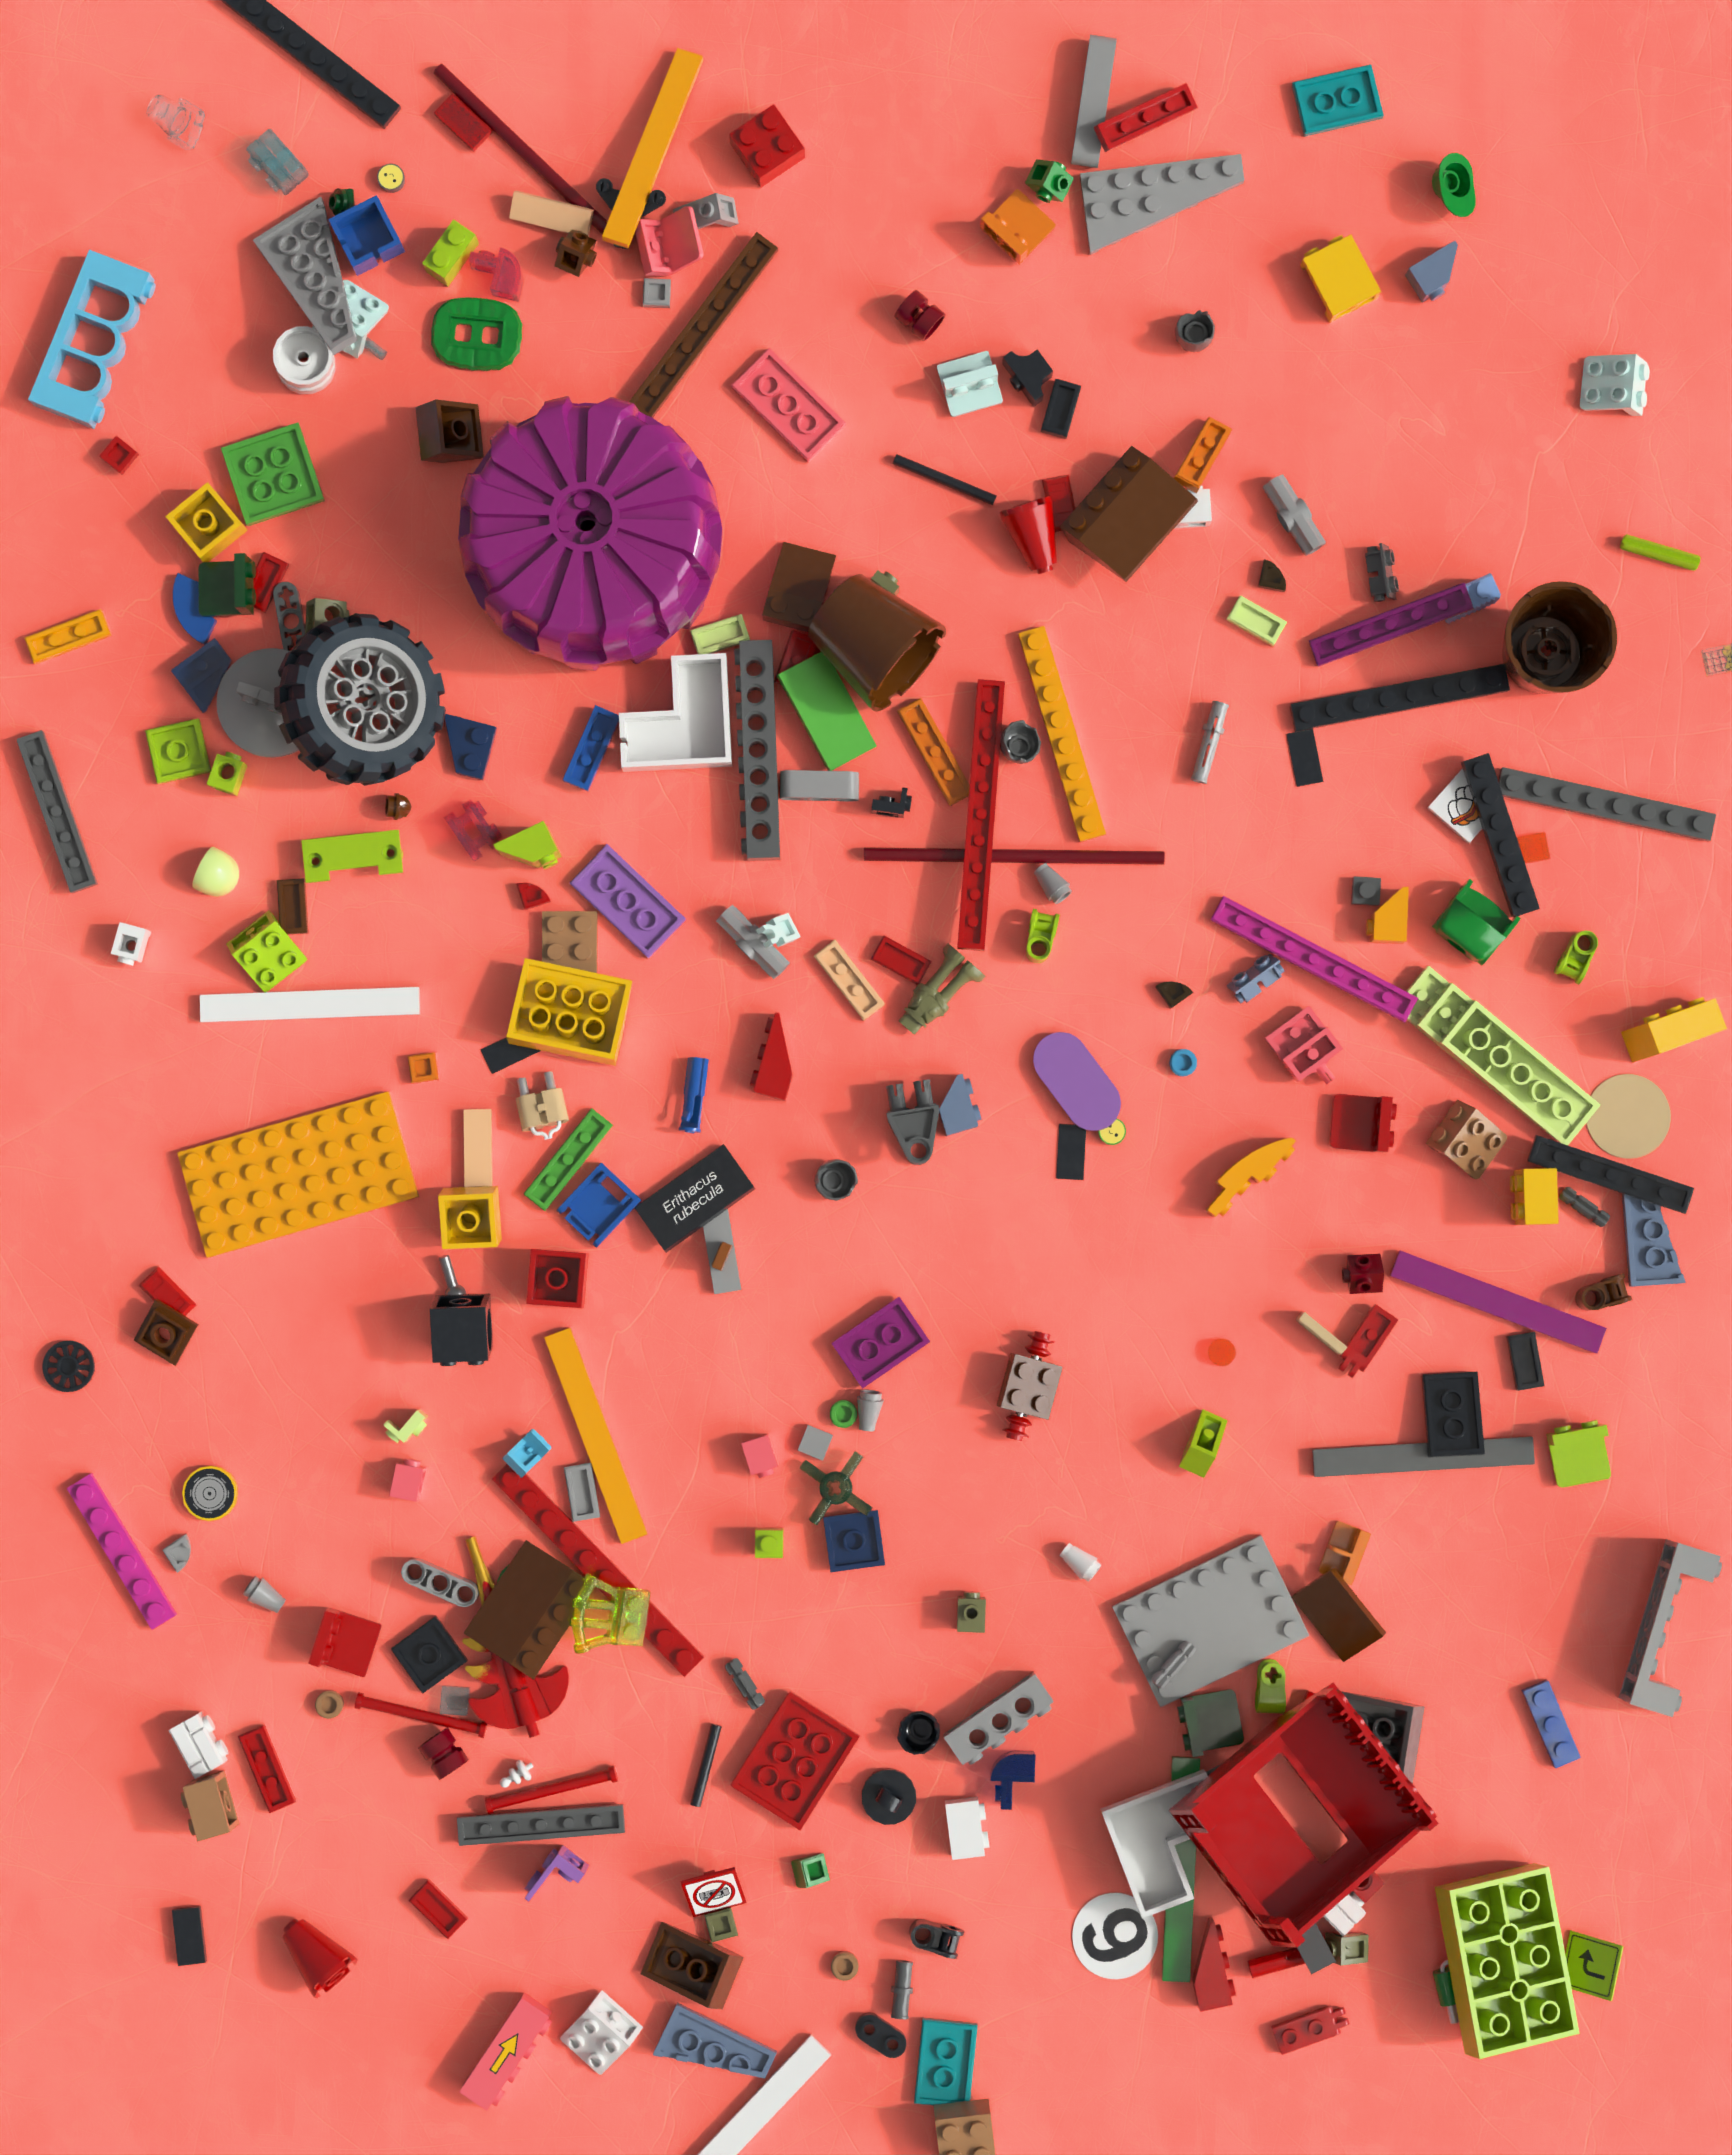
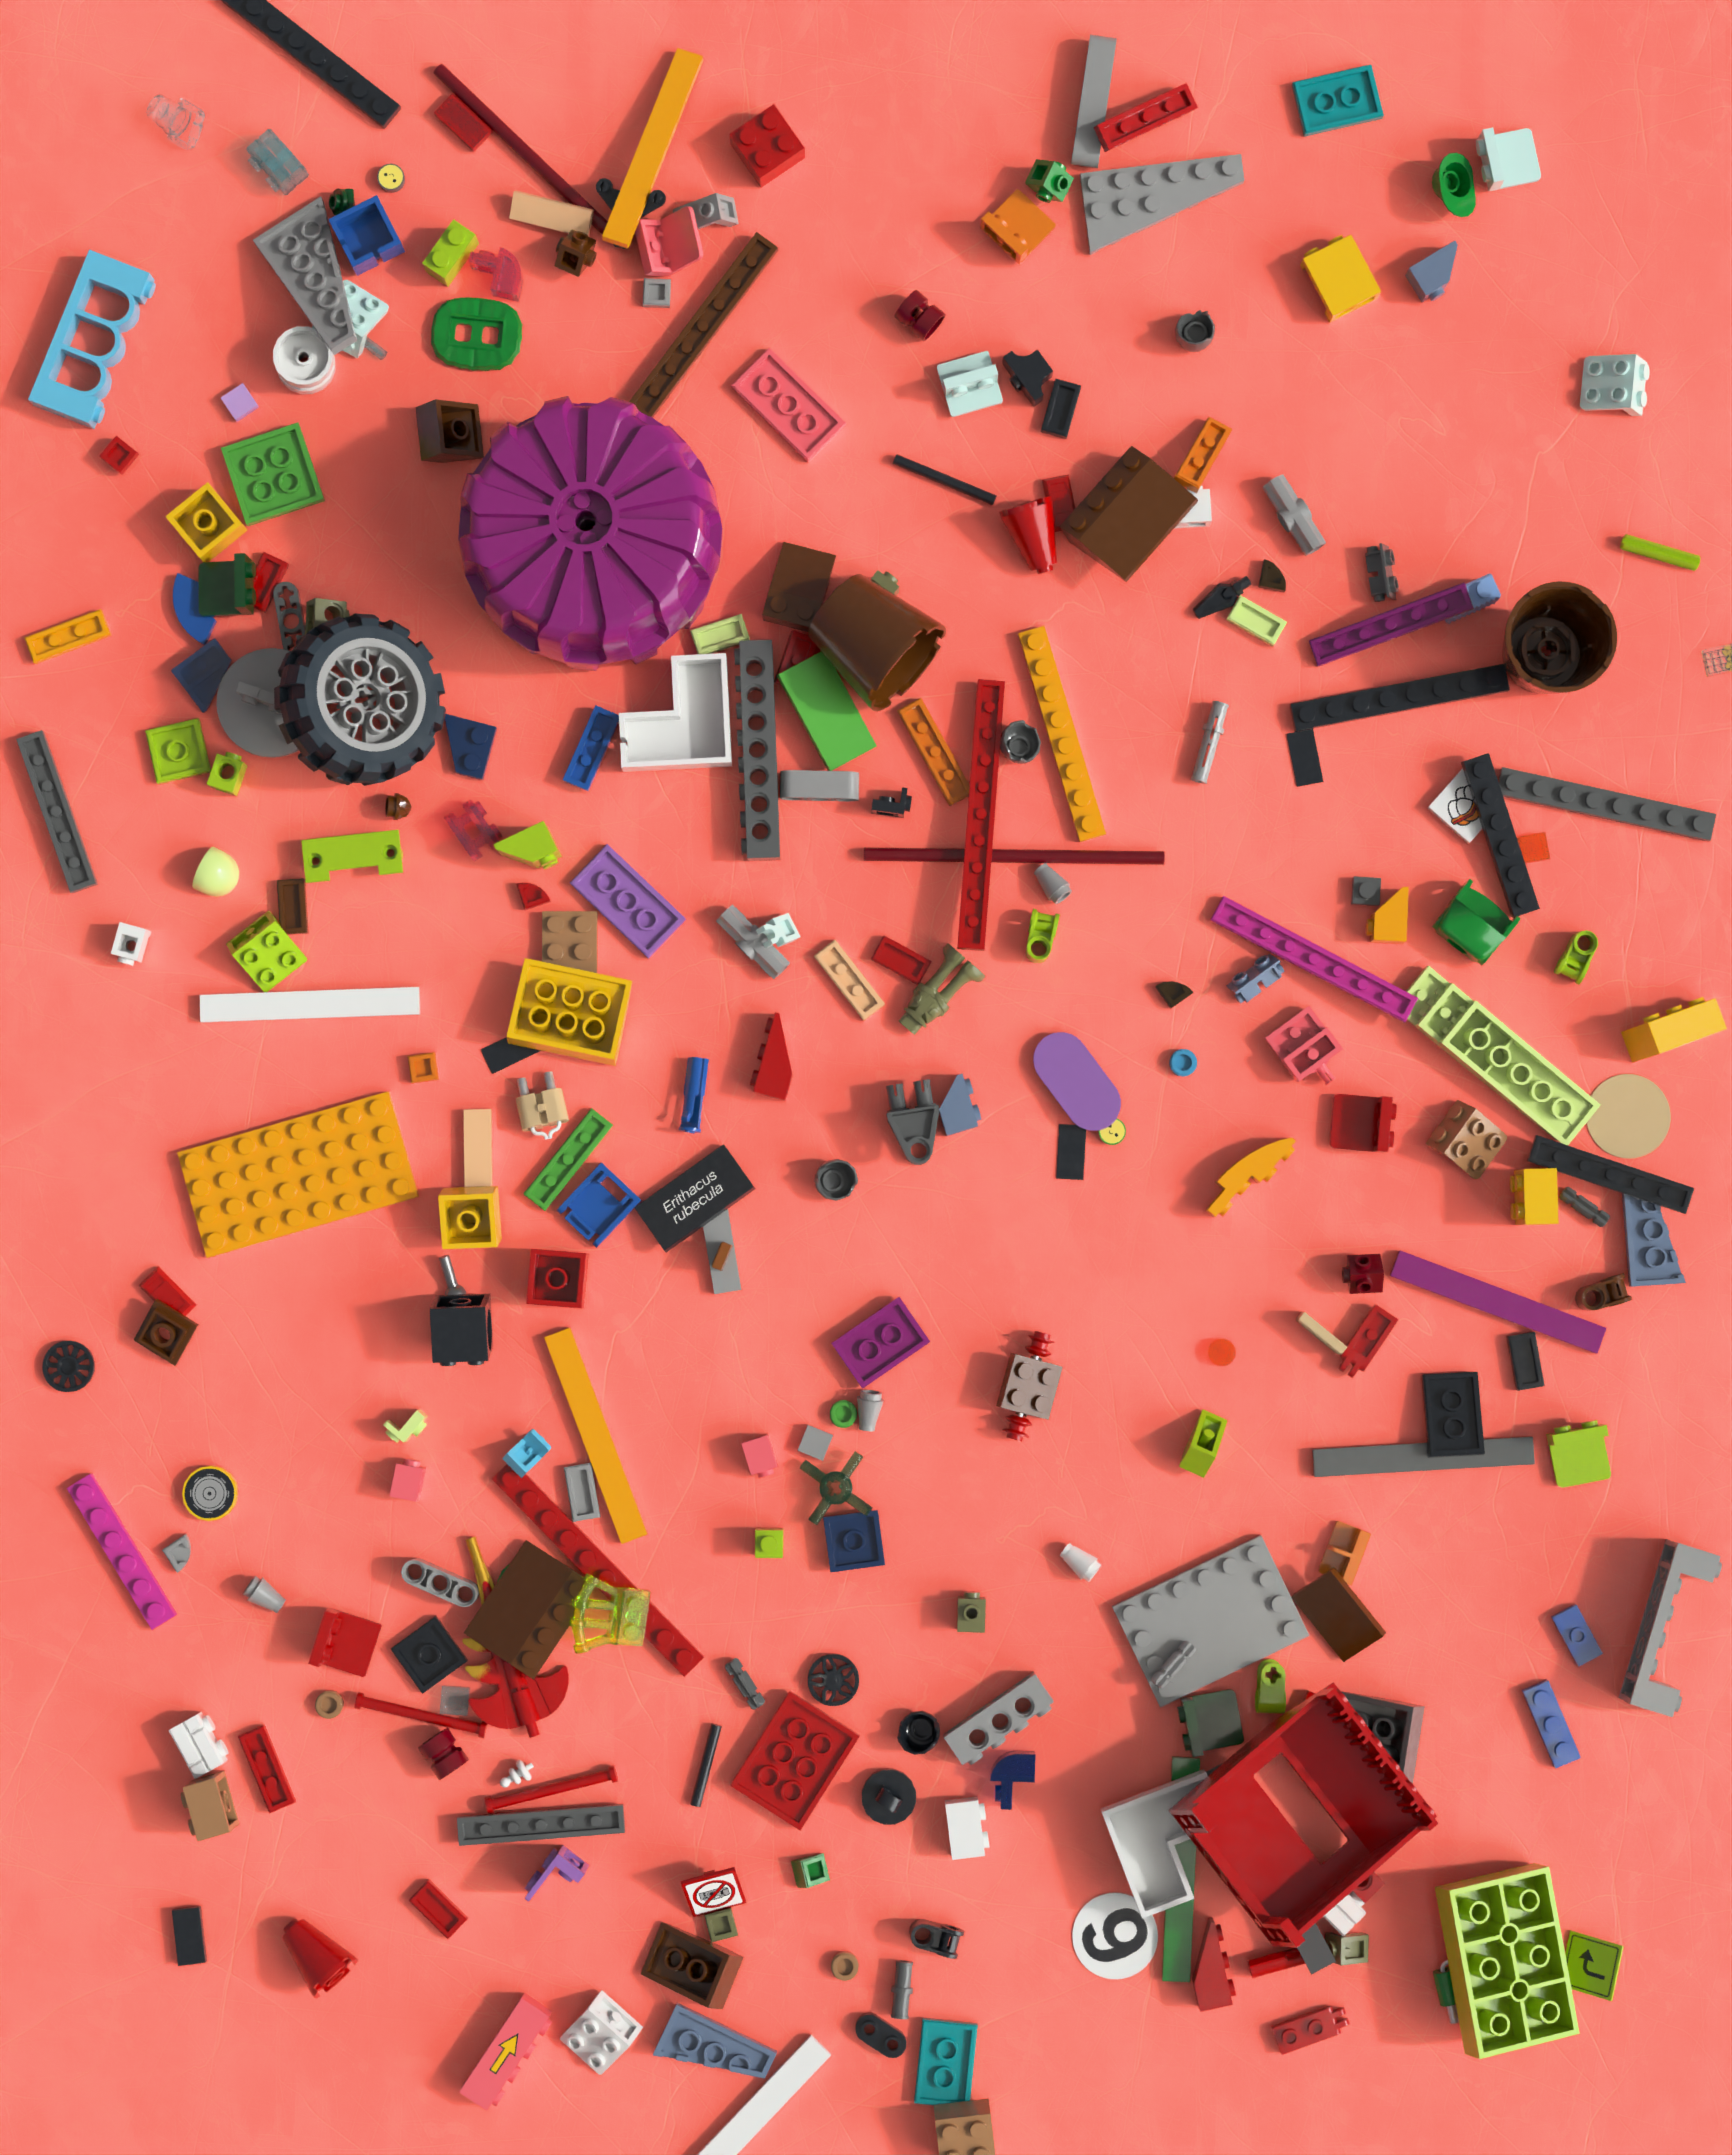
(239, 402): none -> lavender tile
(833, 1679): none -> black wheel
(1221, 597): none -> black piece
(1508, 158): none -> light aqua bracket
(1576, 1635): none -> blue plate

